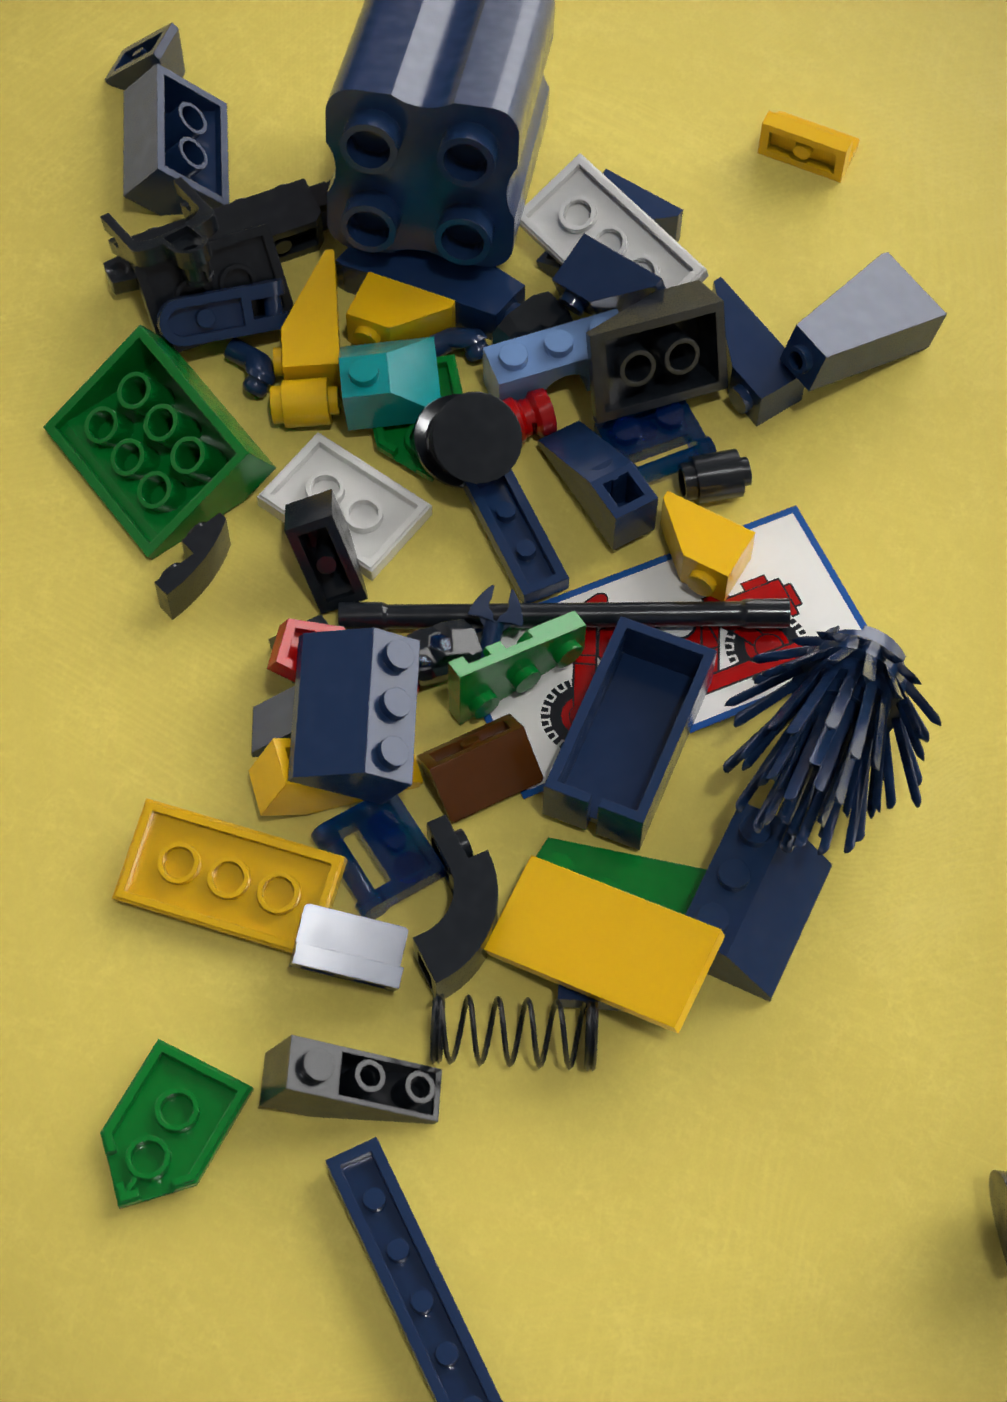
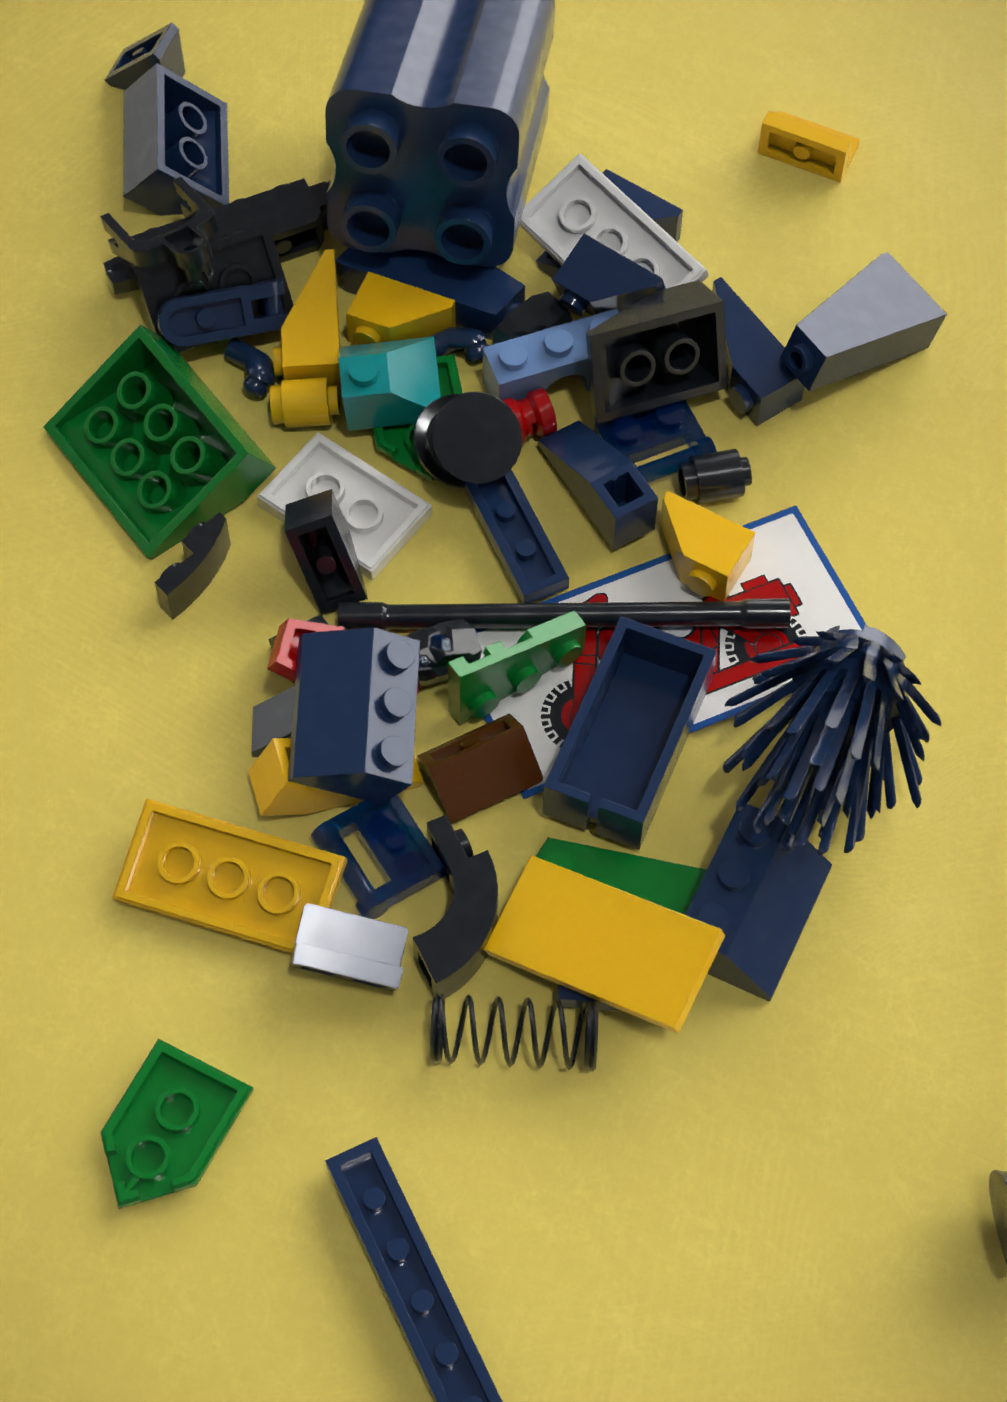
(348, 1083): black slope -> none
(494, 629): dark blue bar -> none

